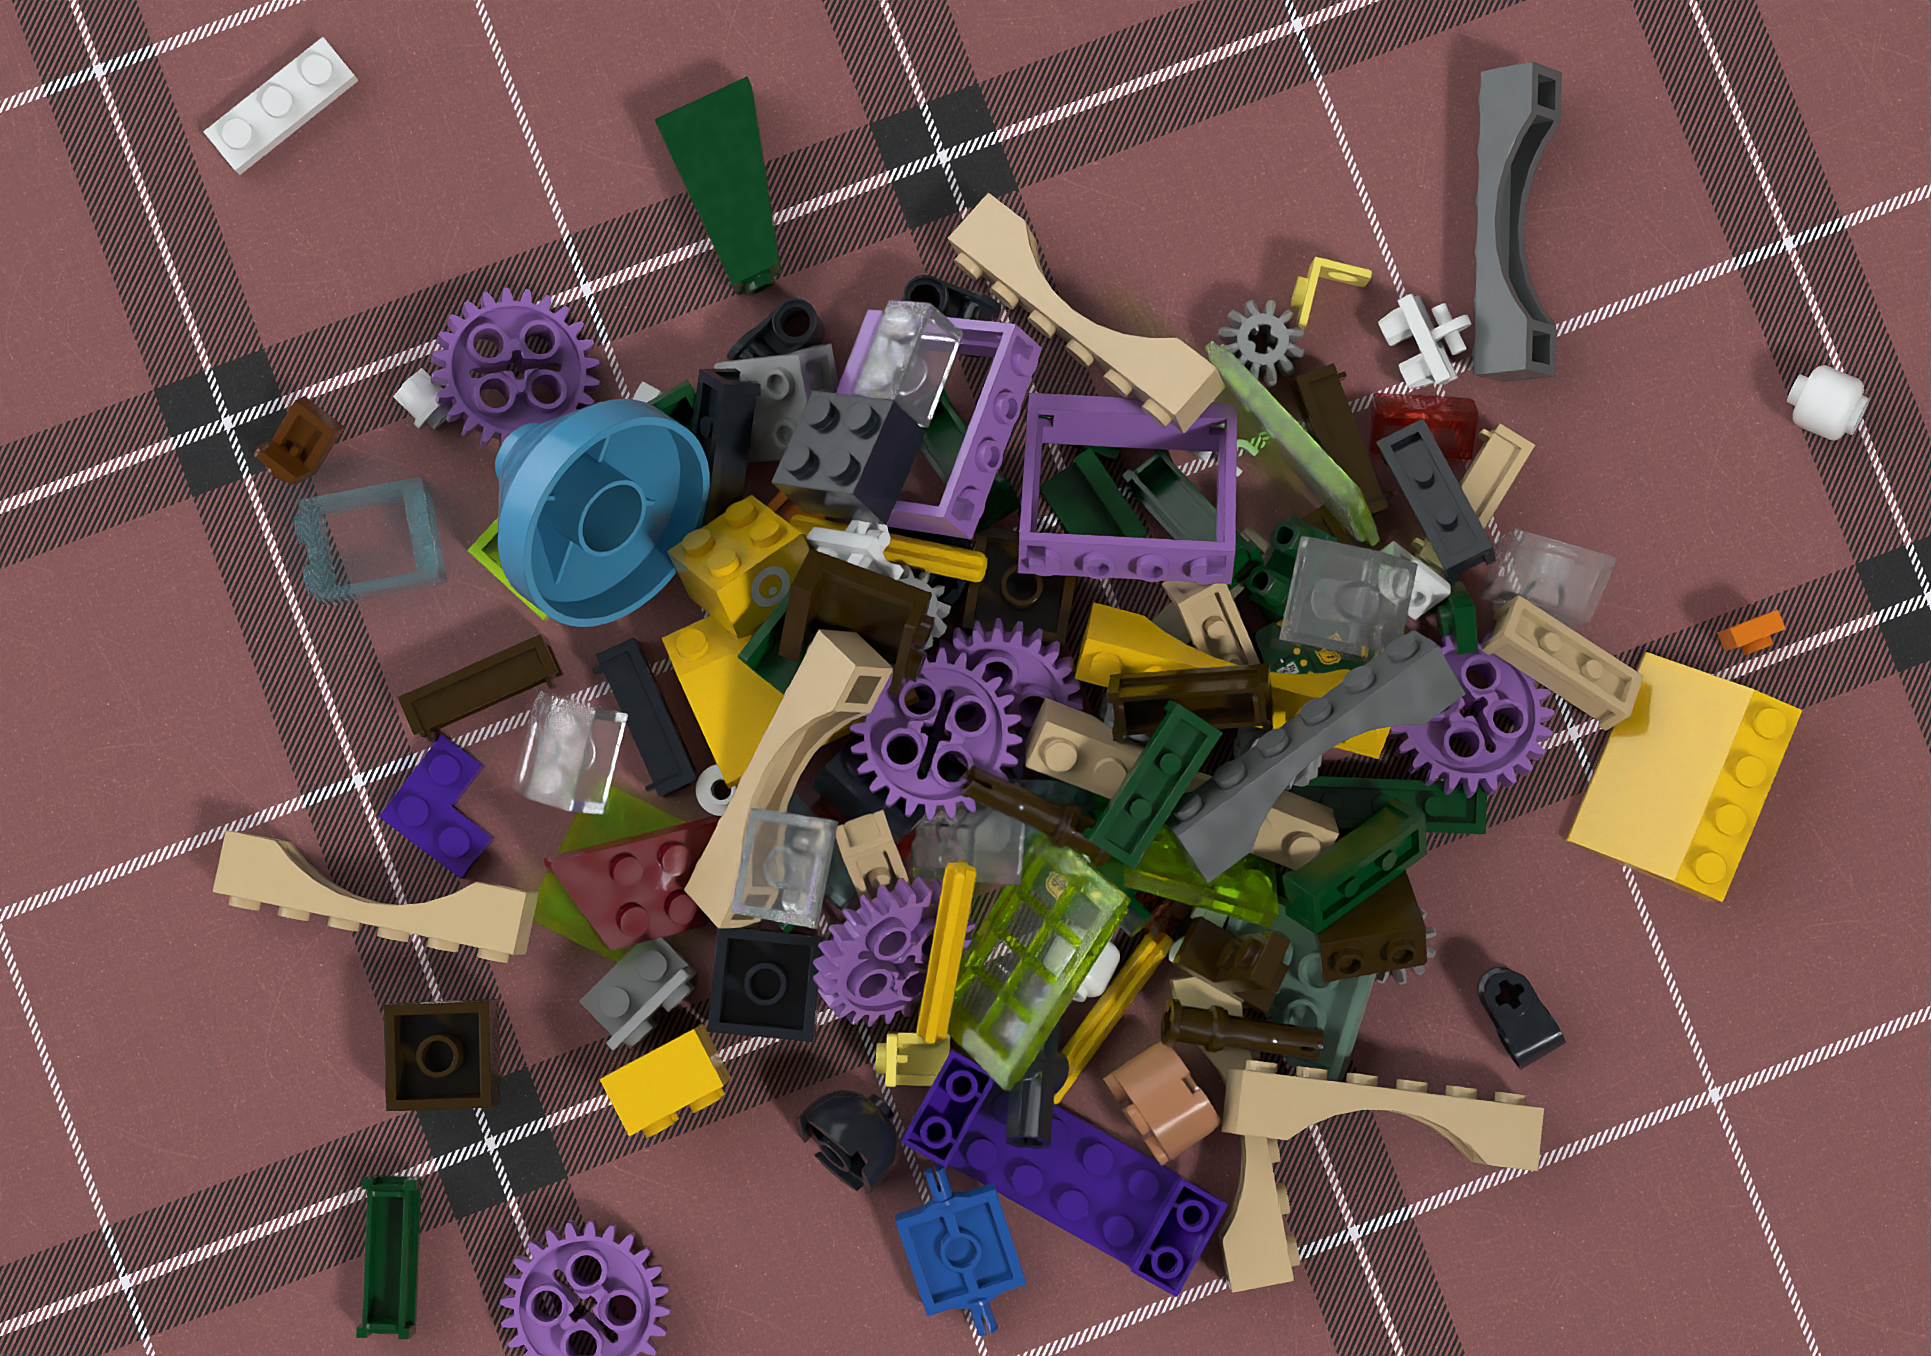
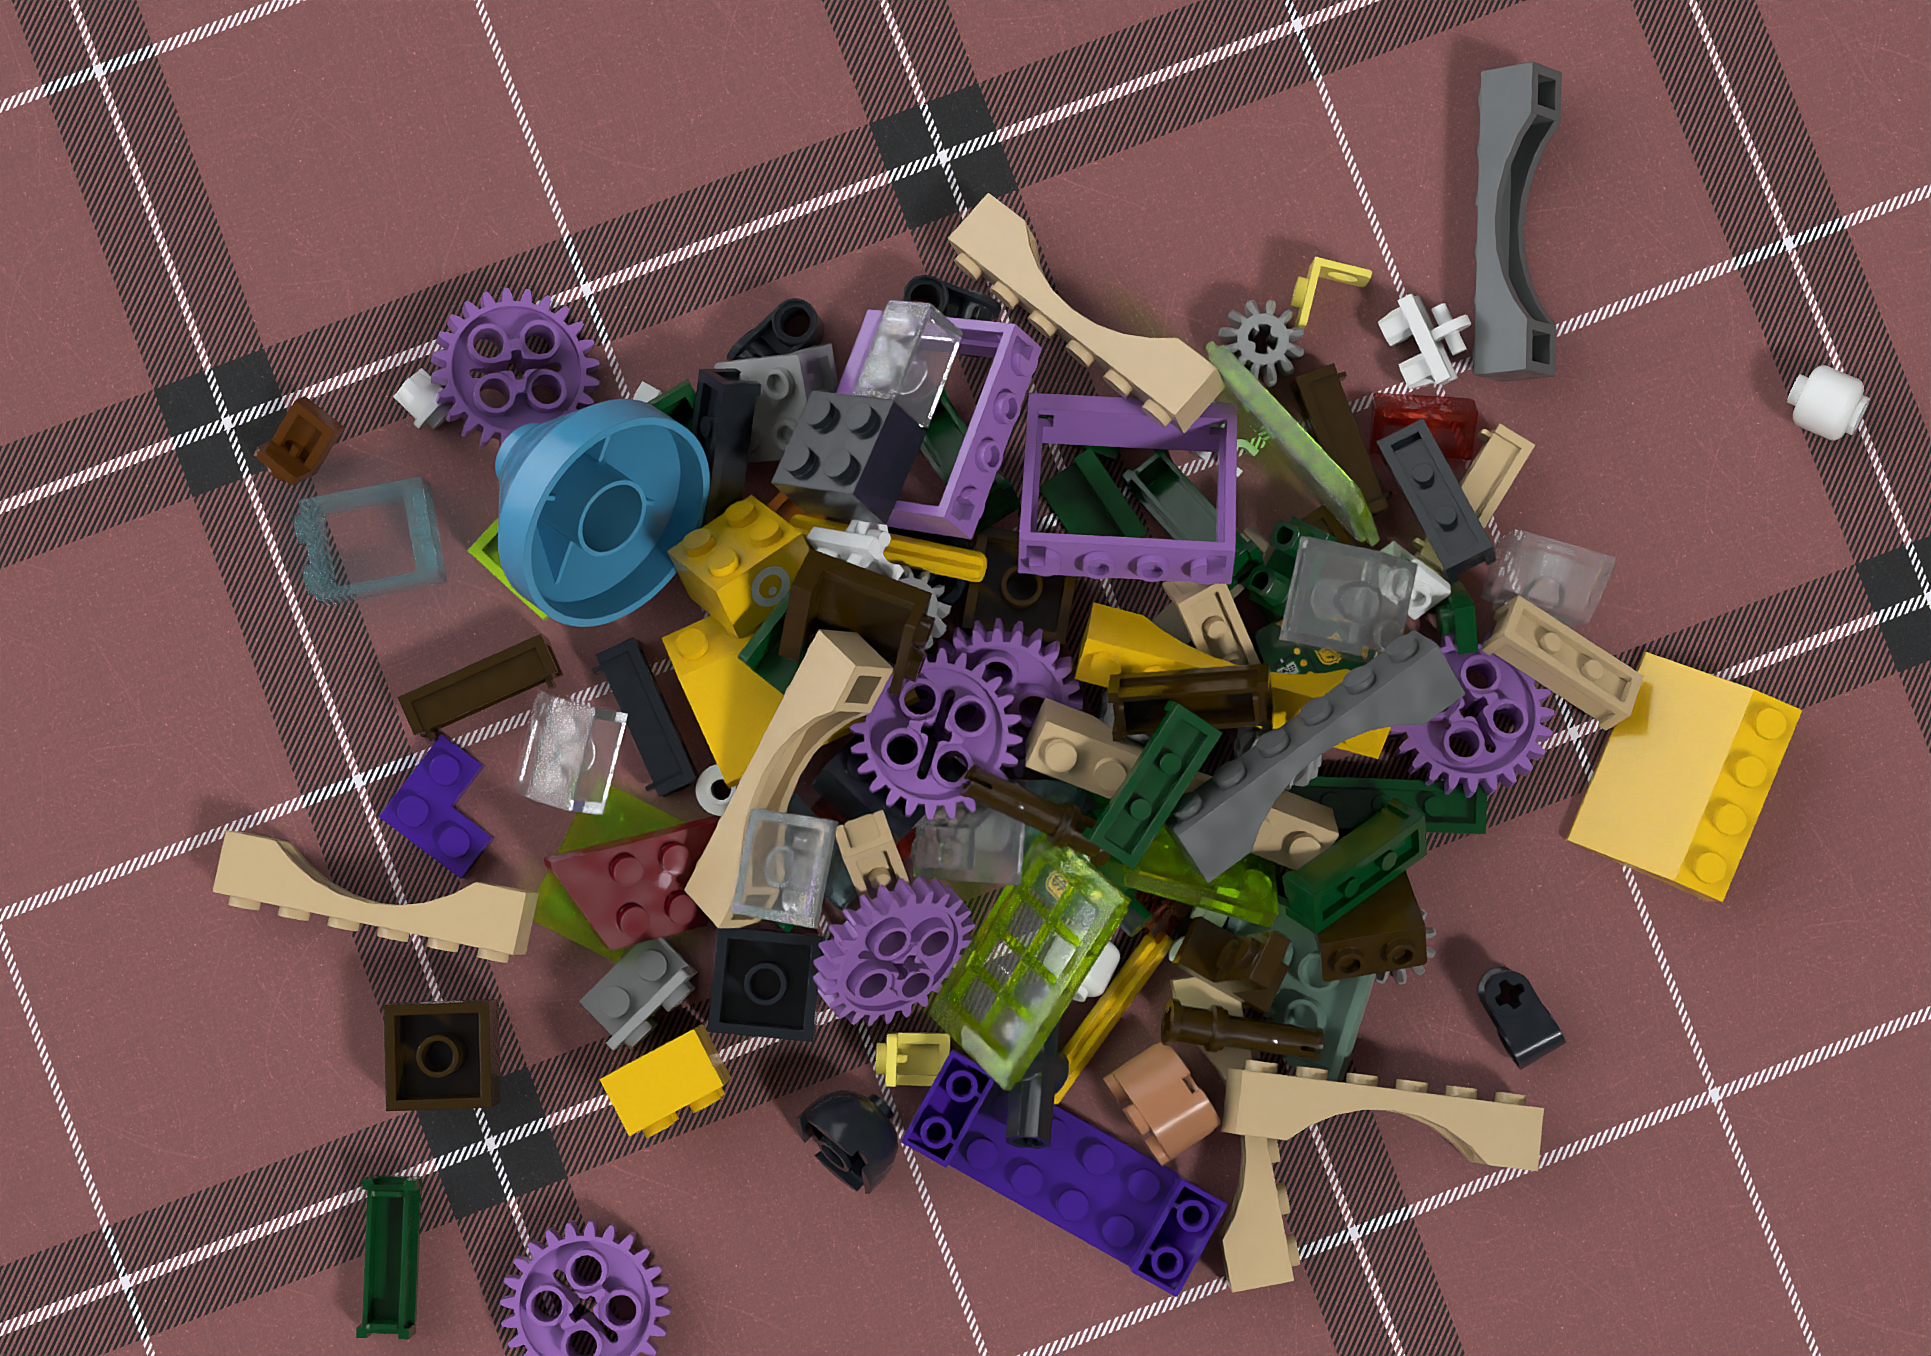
(281, 106): white plate -> none
(725, 174): dark green slope -> none
(946, 951): yellow axle -> none
(960, 1249): blue plate -> none
(1753, 633): orange plate -> none

